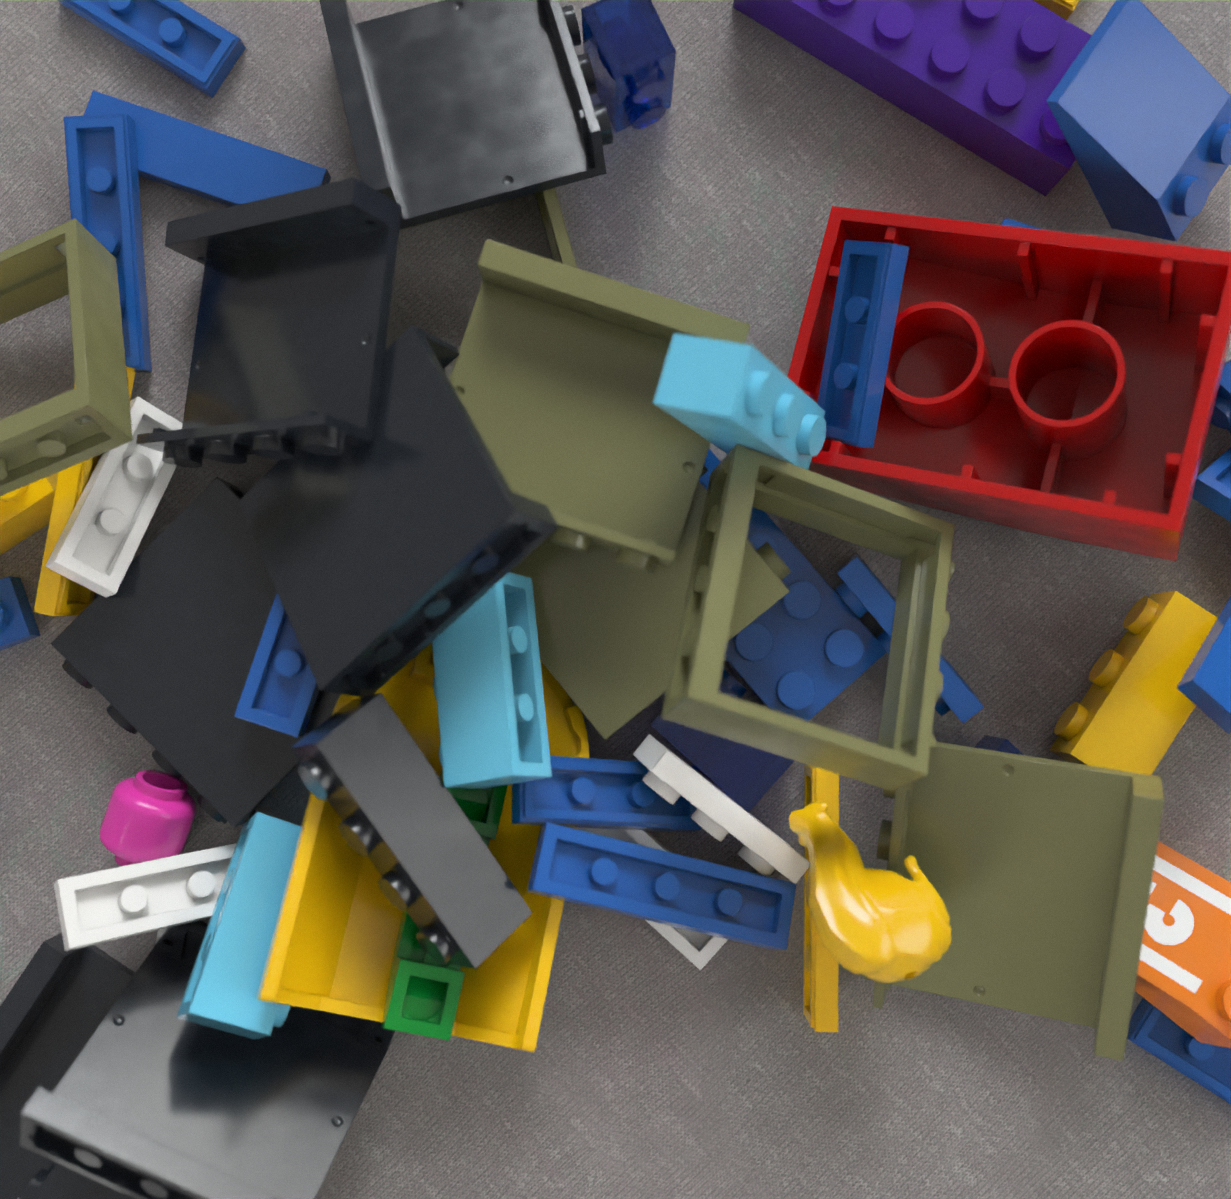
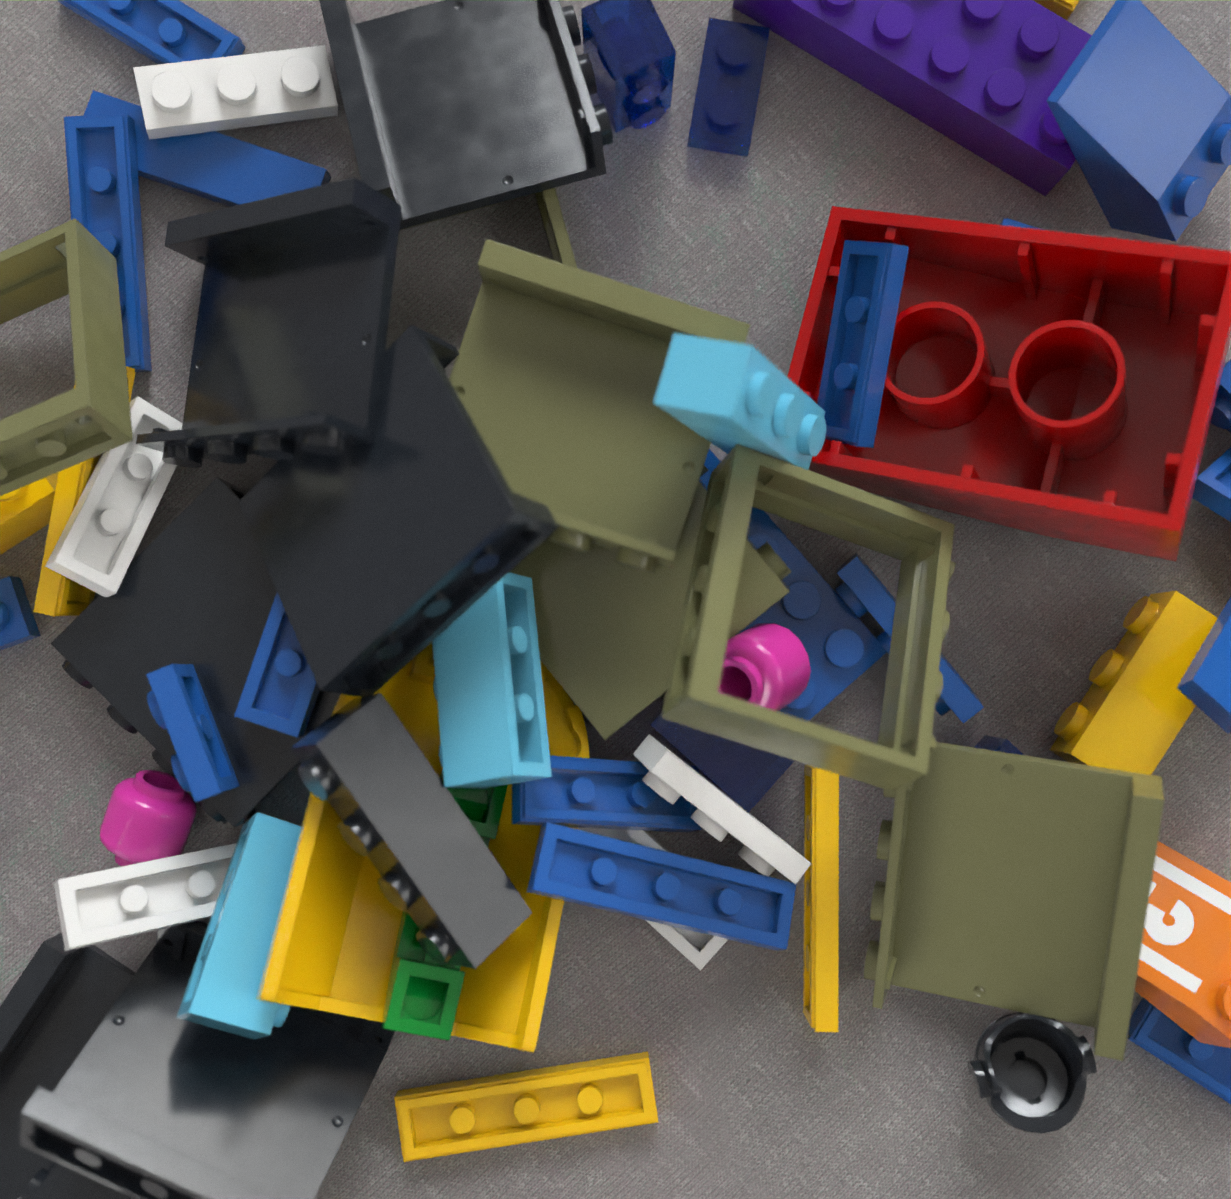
(200, 754): none -> blue plate
(236, 91): none -> white plate
(526, 1106): none -> yellow tile
(728, 87): none -> clear blue plate
(765, 666): none -> dark pink head
(868, 915): yellow piece -> none
(1032, 1071): none -> black cap

